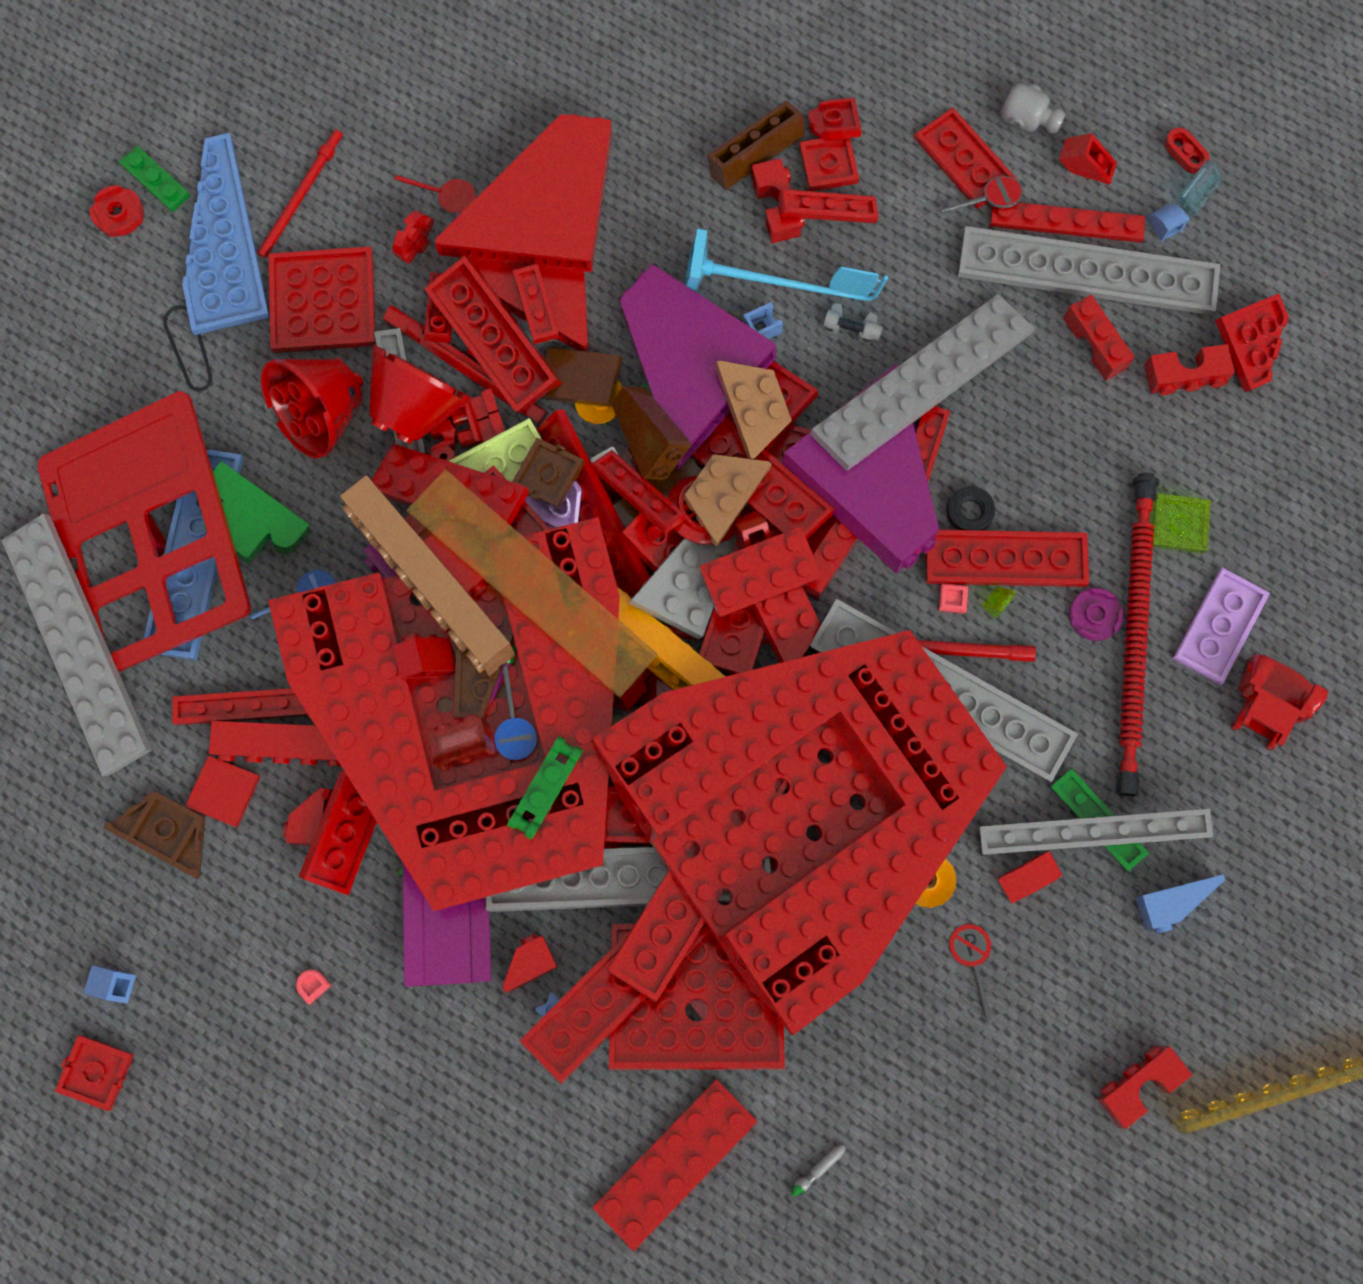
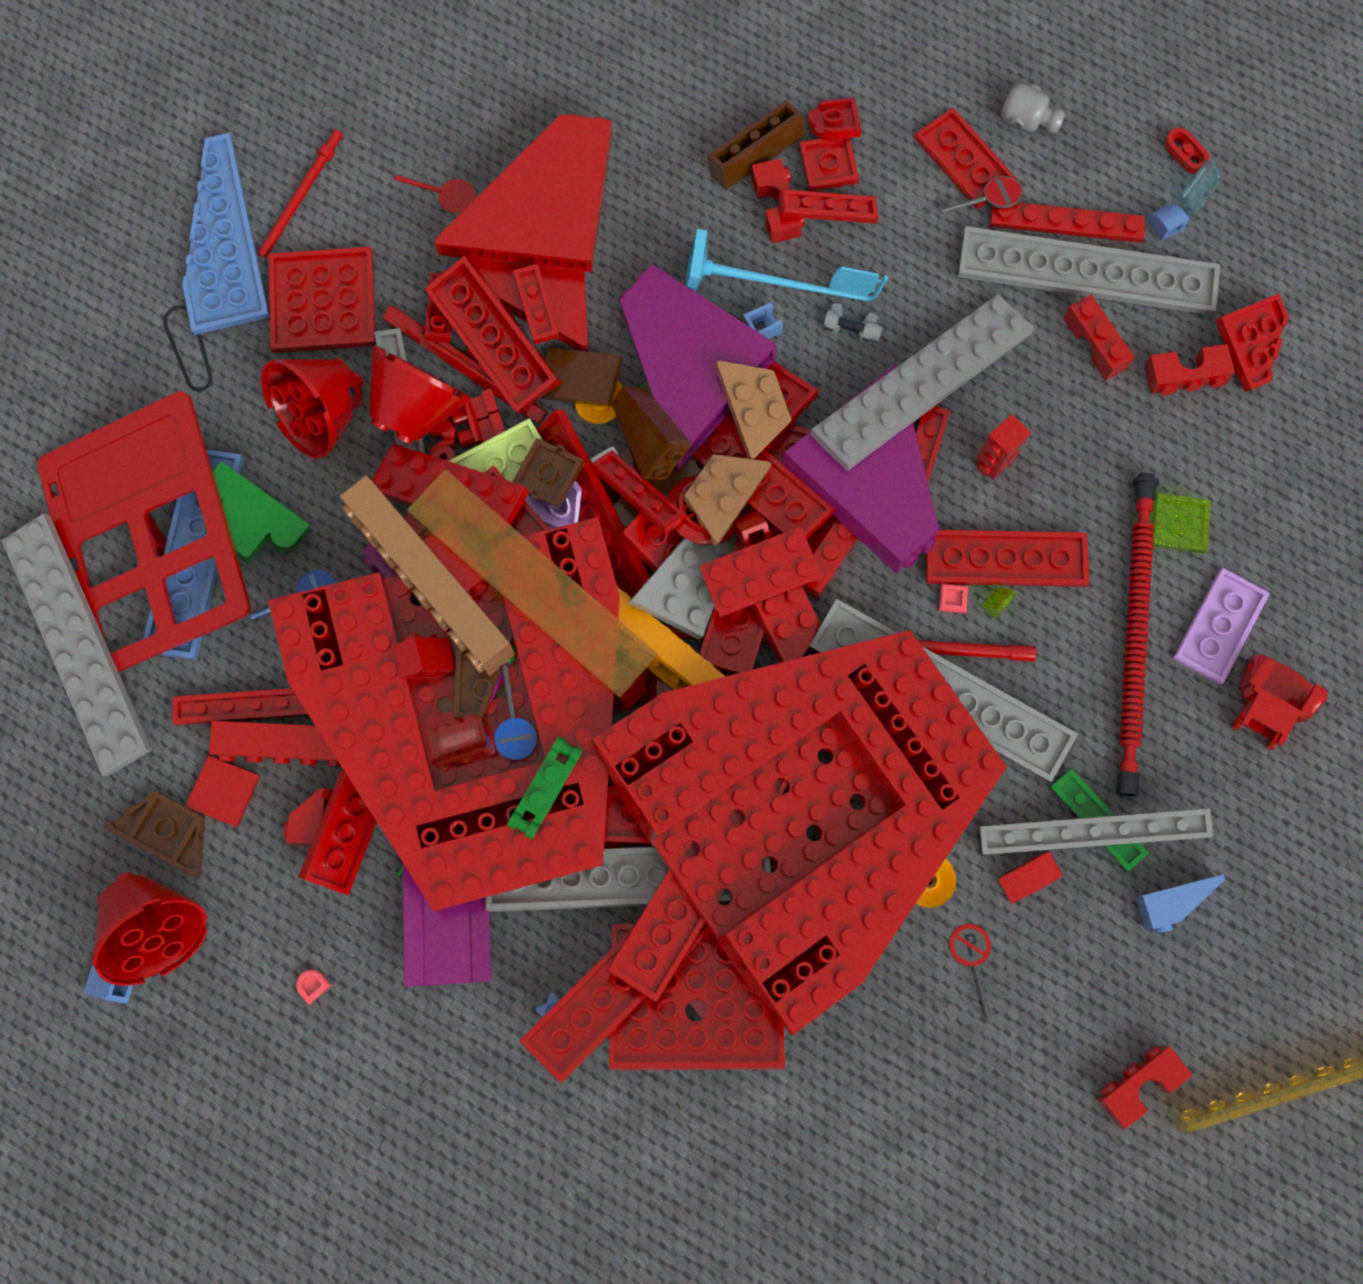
(94, 1072): red plate -> none
(120, 224): red plate -> none
(144, 930): none -> red cone
(154, 178): green plate -> none
(413, 237): red plate -> none
(529, 962): red slope -> none
(674, 1165): red plate -> none
(818, 1170): light grey piece -> none
(978, 496): black tyre -> none
(1001, 447): none -> red arch
(1087, 614): magenta tile -> none
(1088, 158): red slope -> none

